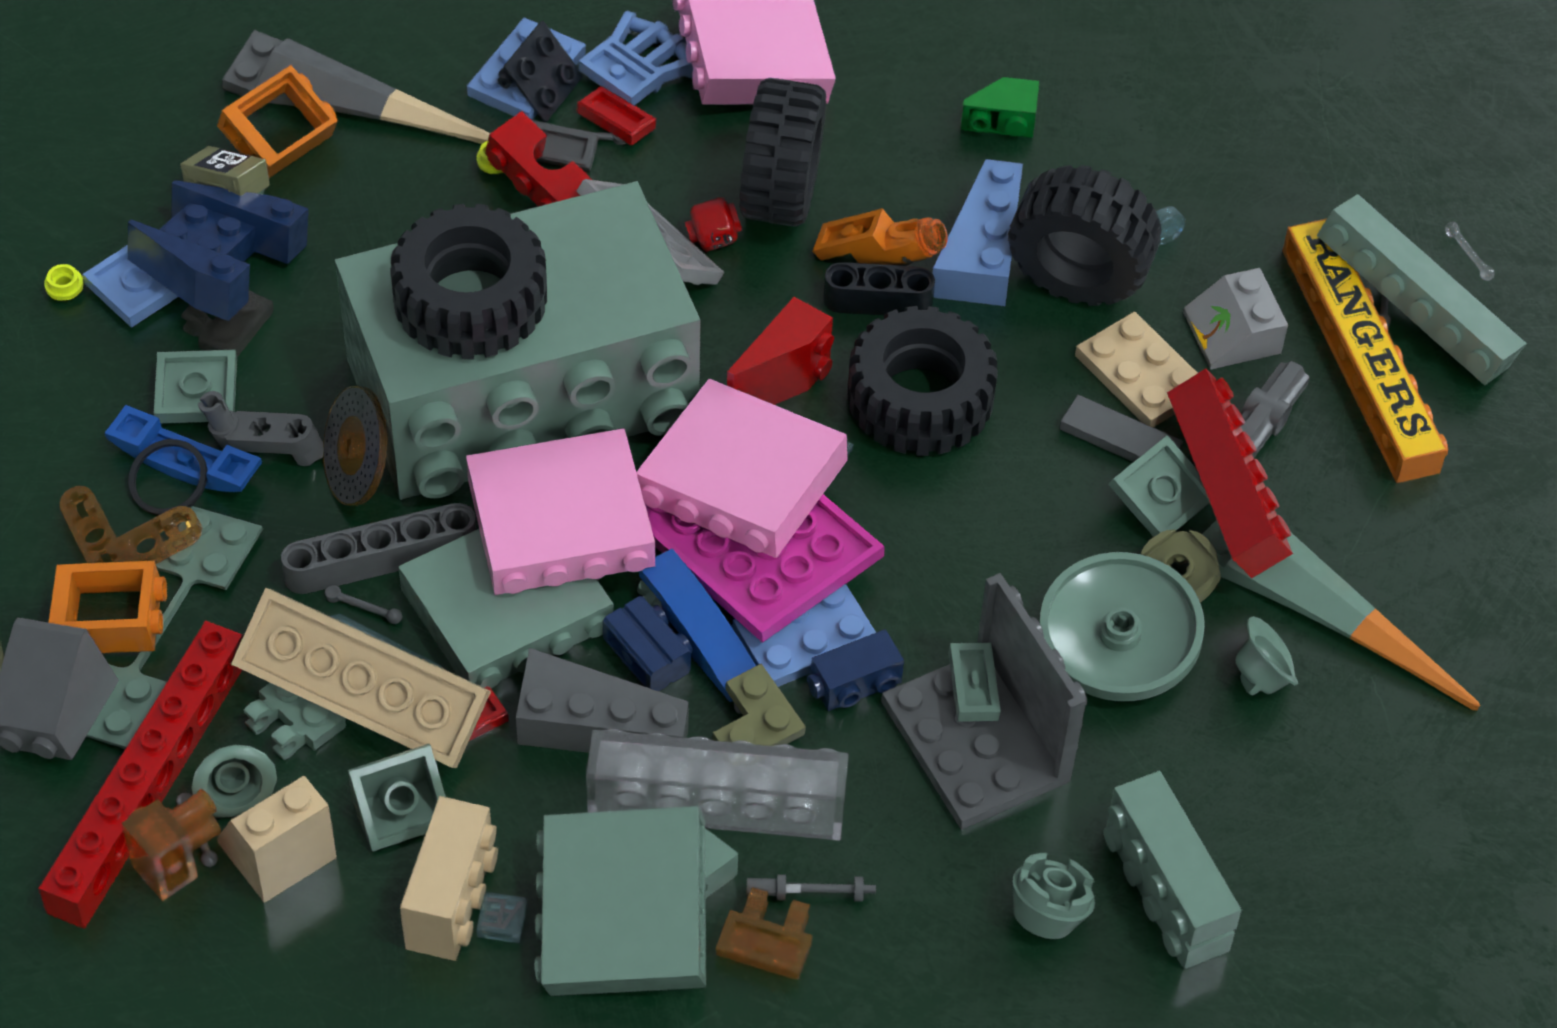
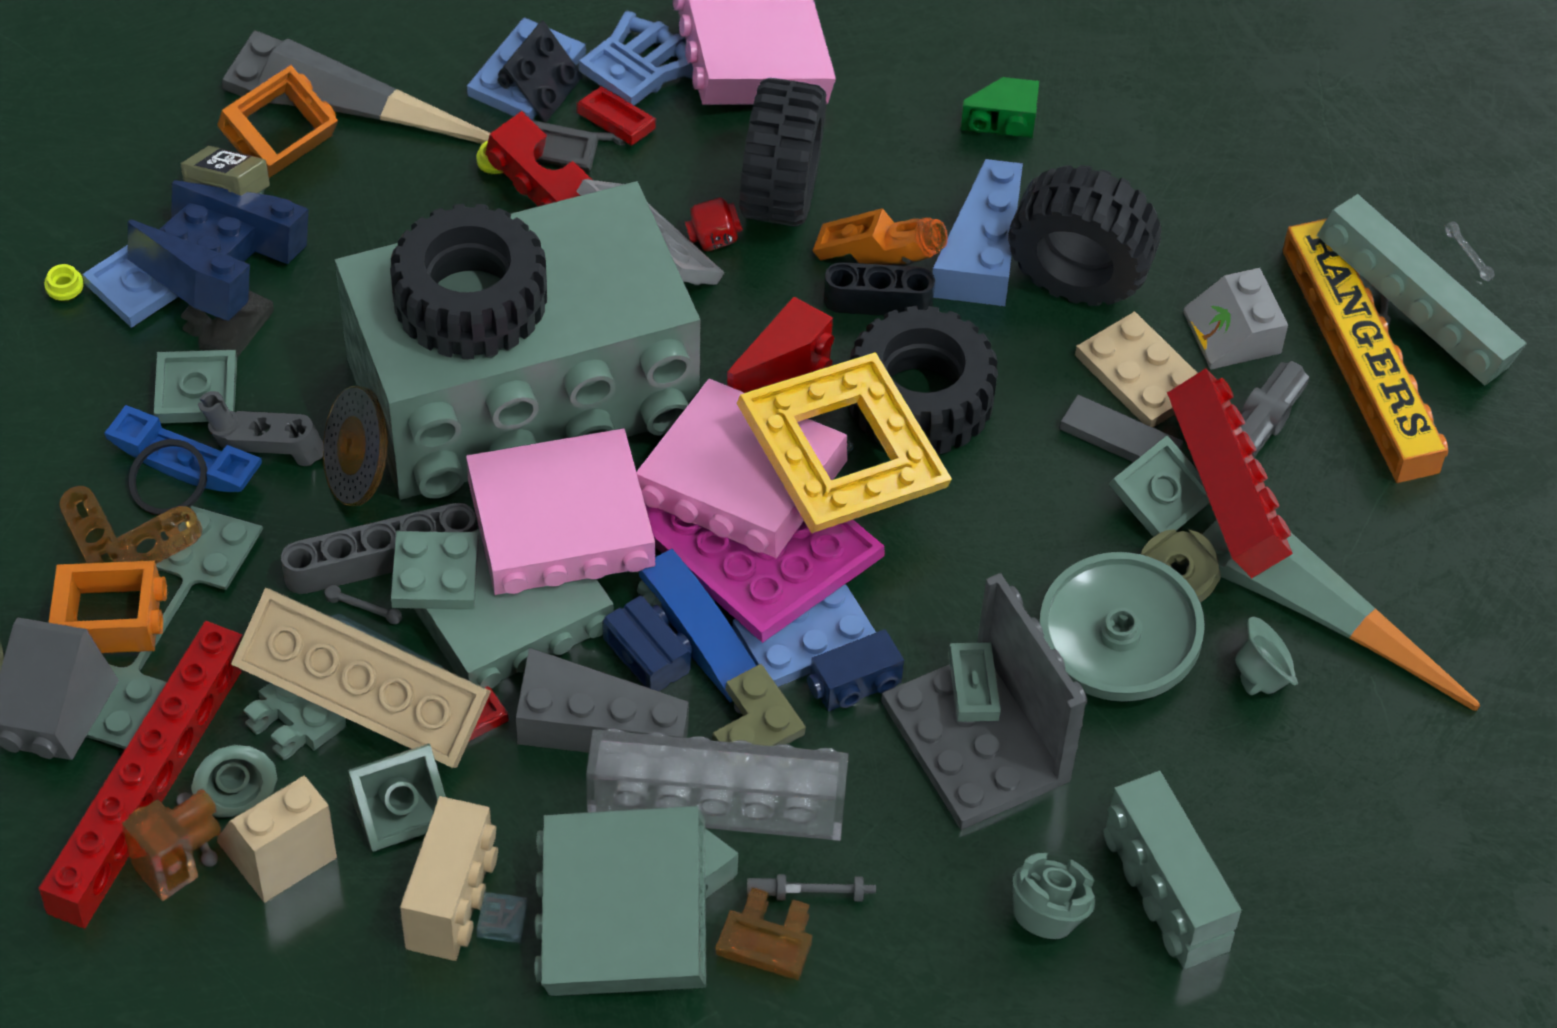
(435, 570): none -> sand green plate
(825, 502): none -> yellow plate
(1171, 223): clear light blue tile -> none

